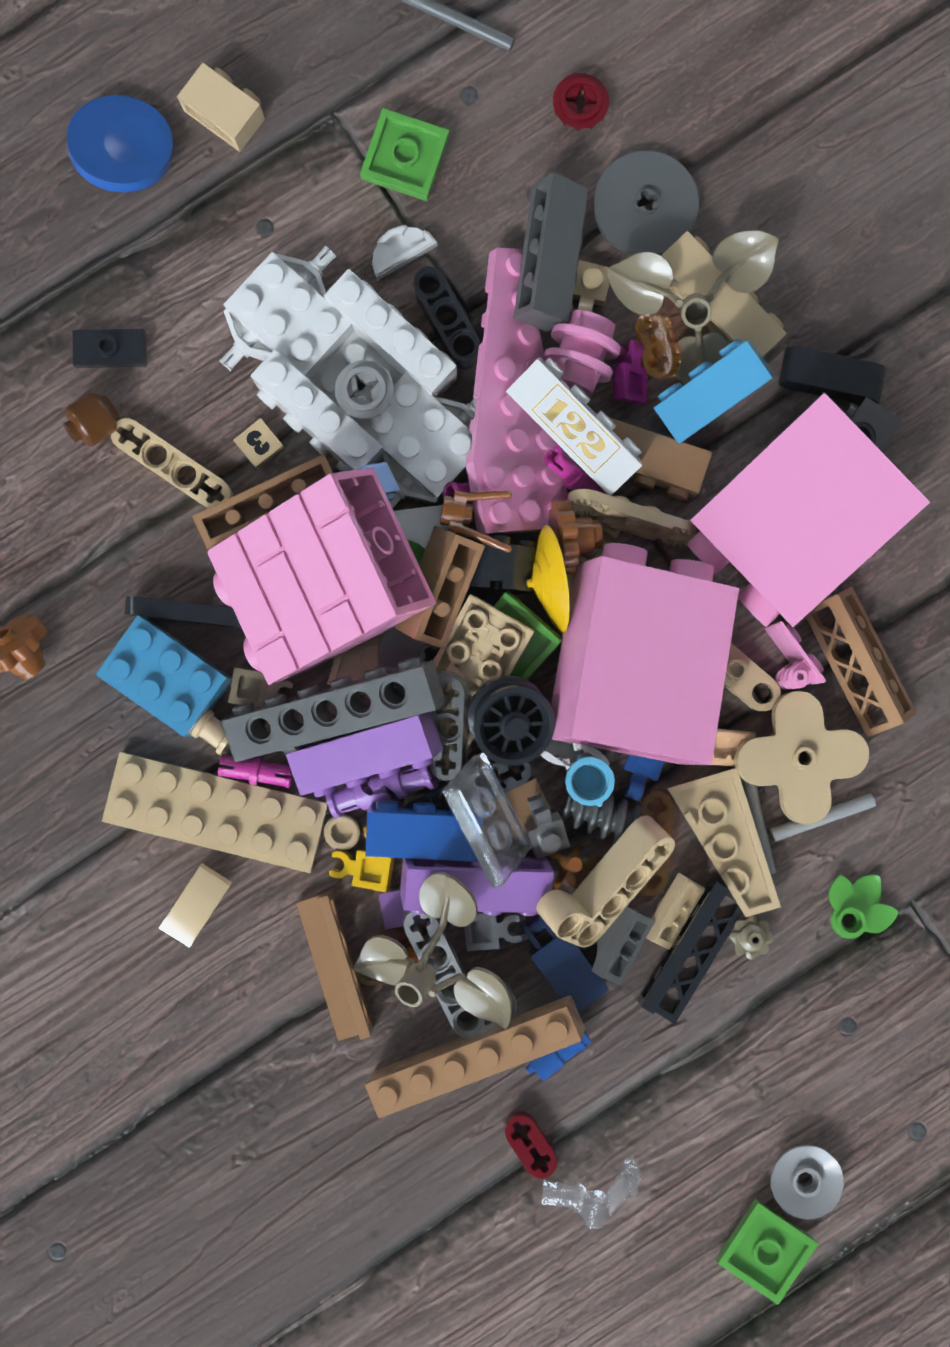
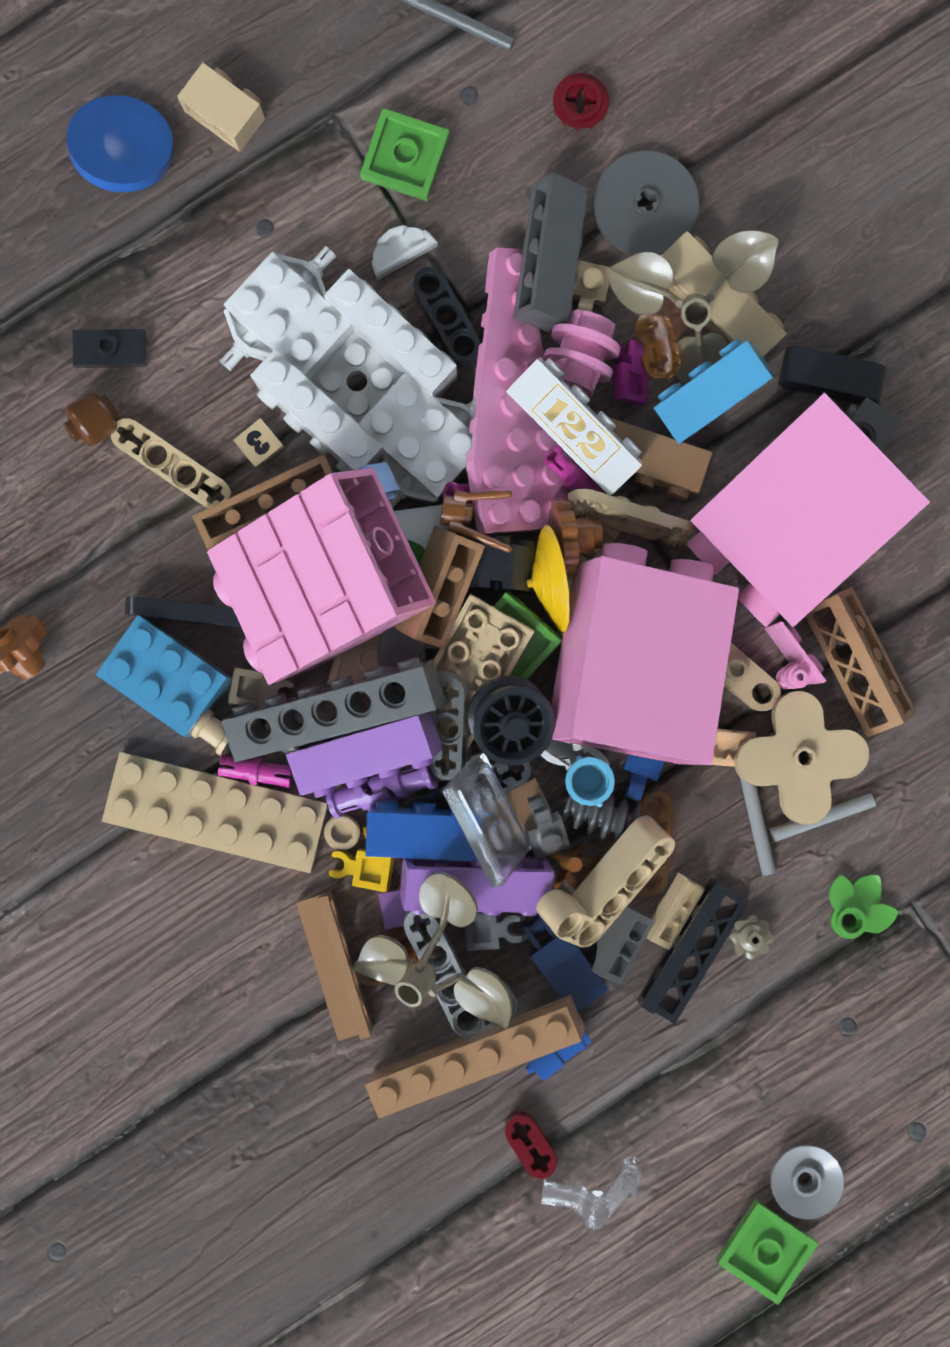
(195, 905): tan slope -> none
(368, 373): light grey gear -> none
(726, 830): tan wing -> none

